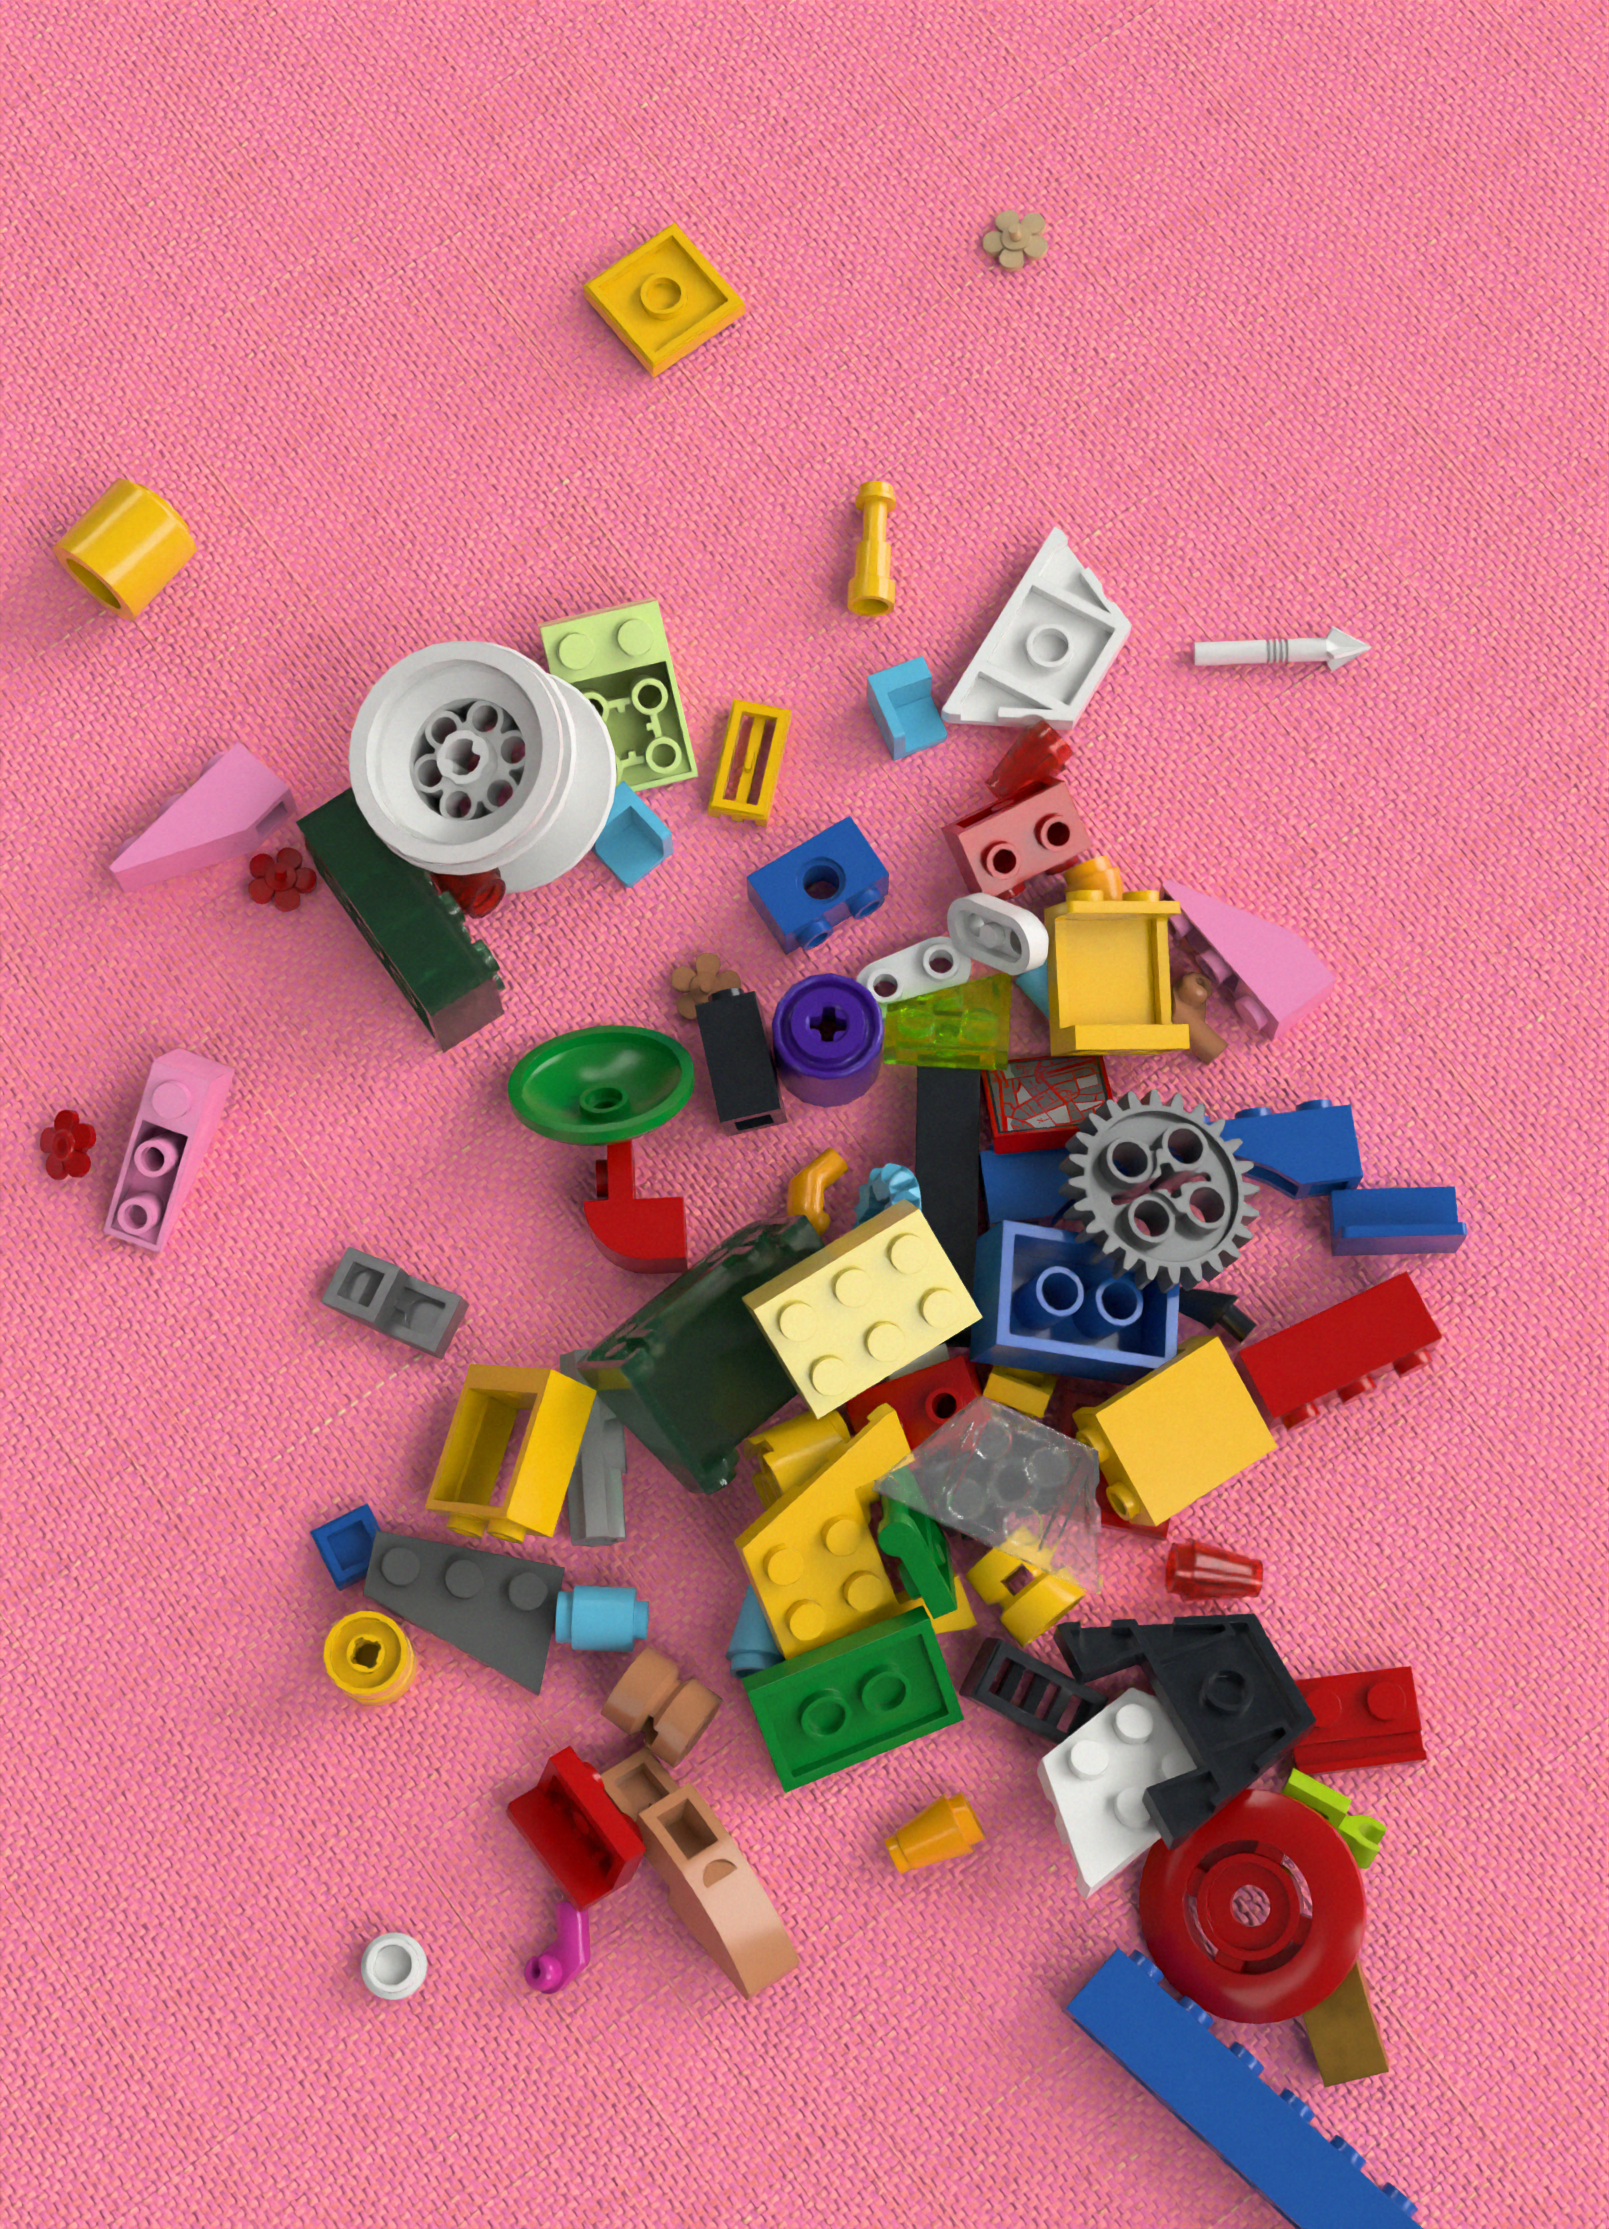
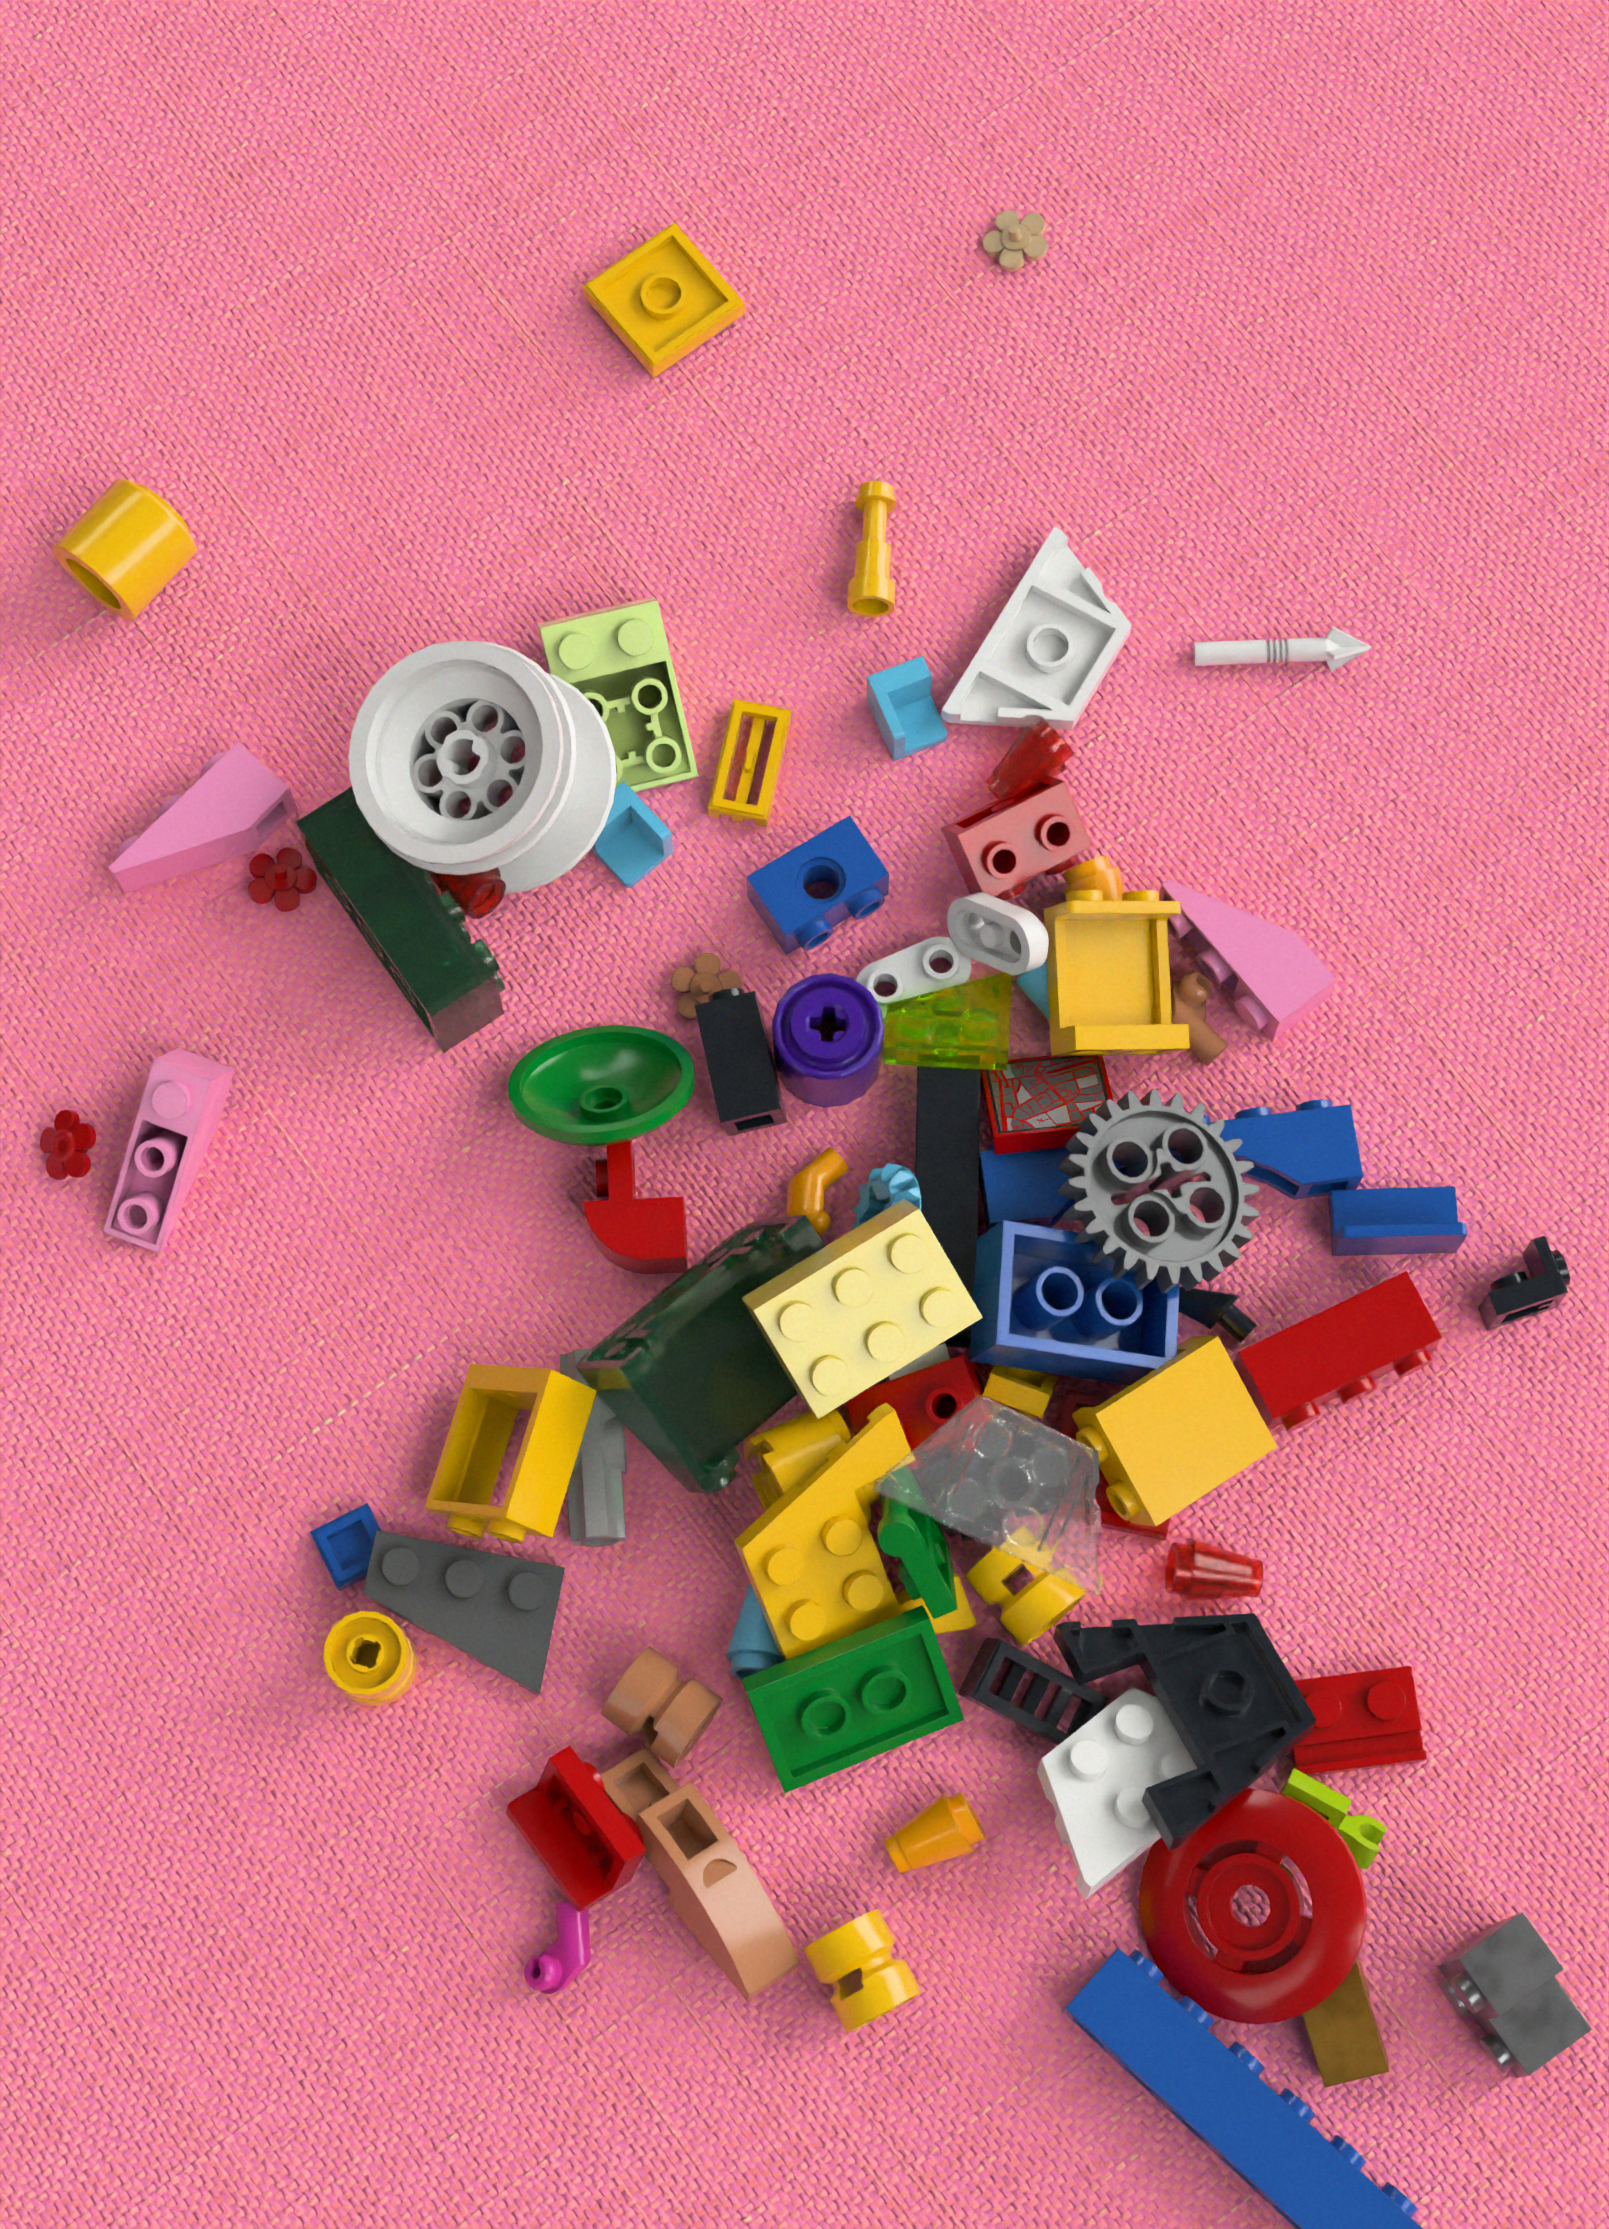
(394, 1966): white plate -> none
(395, 1302): flat silver slope -> none
(601, 1618): medium azure brick -> none
(862, 1970): none -> yellow wheel
(1513, 1996): none -> flat silver brick
(1518, 1297): none -> black bracket

